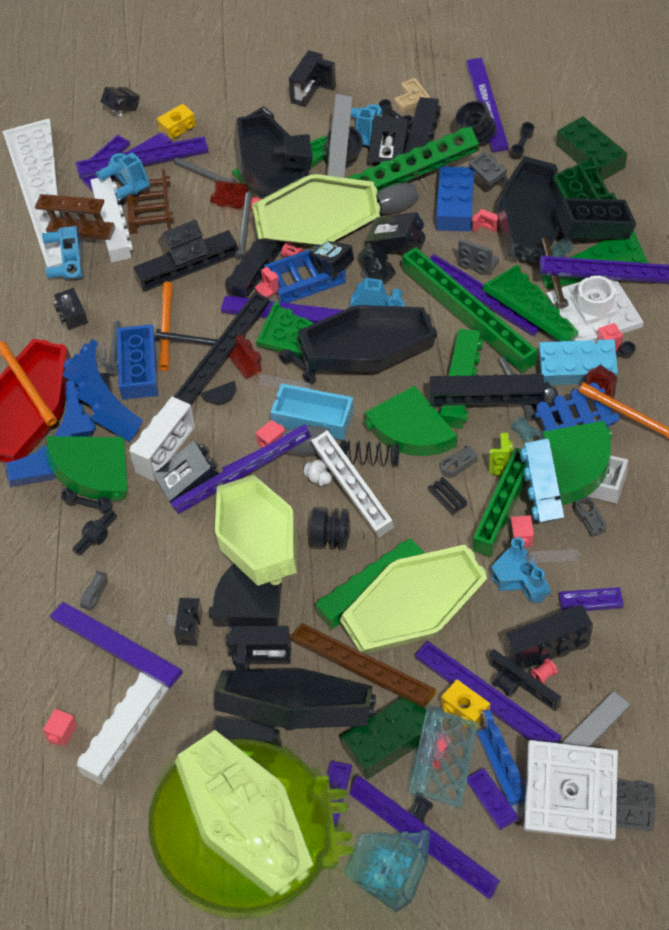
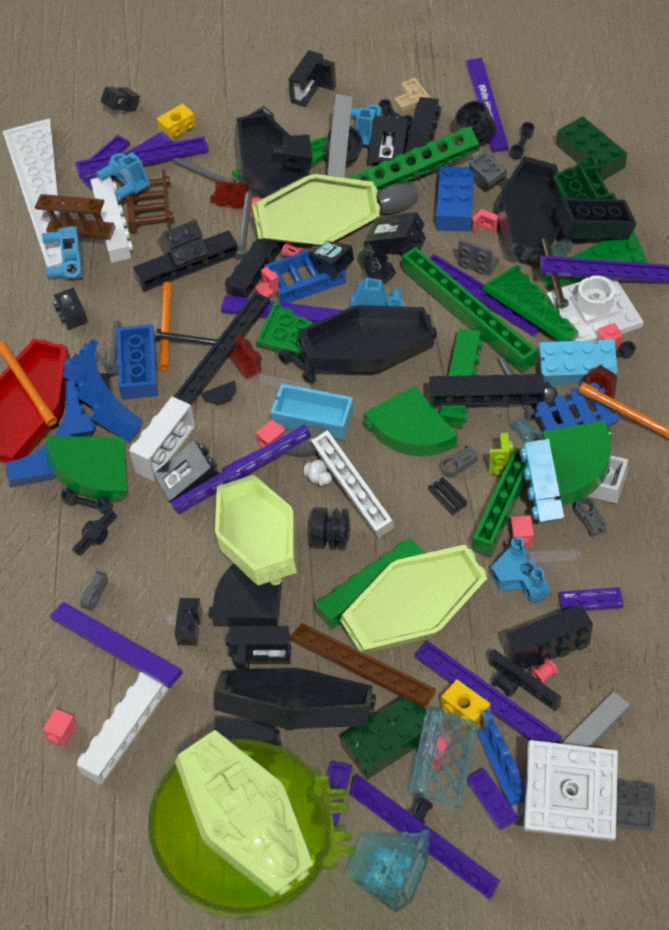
(396, 453): black piece -> none

